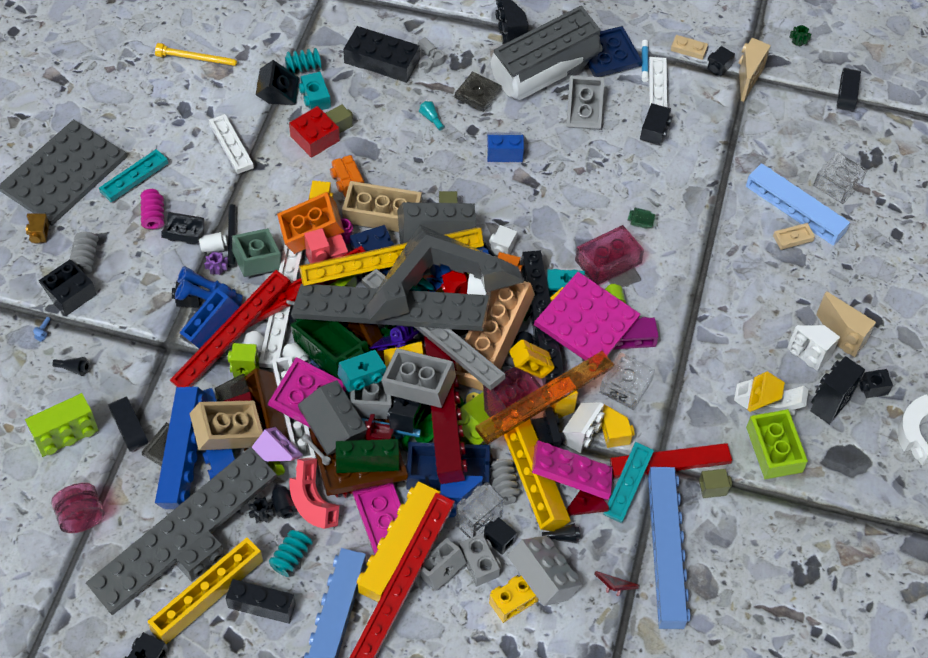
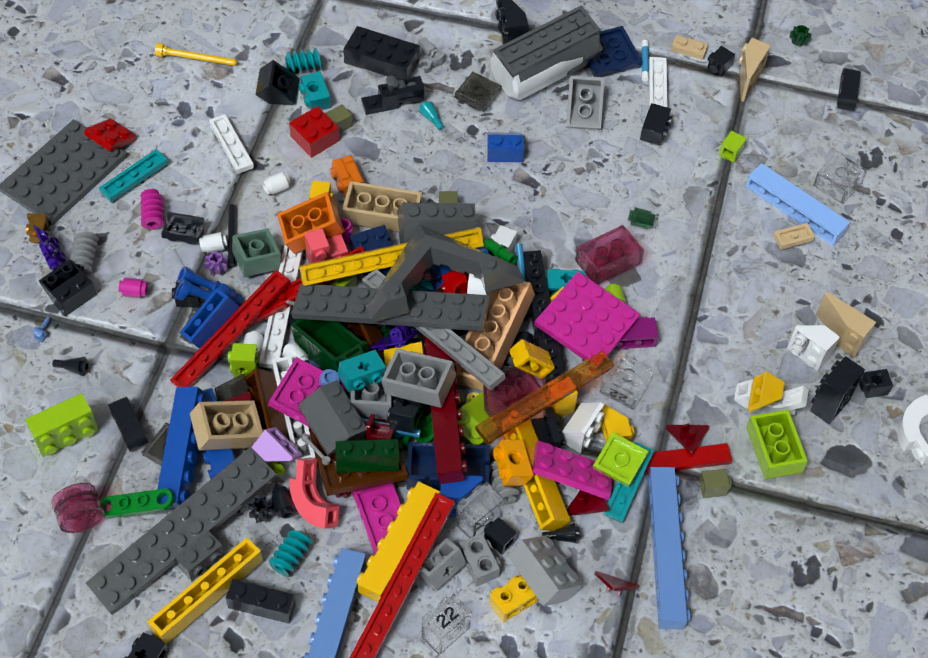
(50, 249): none -> dark purple hinge
(110, 134): none -> red plate
(133, 287): none -> dark pink brick
(137, 503): none -> green plate
(276, 183): none -> white brick
(328, 376): none -> medium blue tile
(394, 92): none -> black plate
(445, 623): none -> clear brick
(500, 251): none -> green pin
(513, 462): none -> light orange brick
(520, 260): none -> dark azure bar
(620, 459): none -> lime plate
(688, 435): none -> dark red piece
(732, 146): none -> lime brick

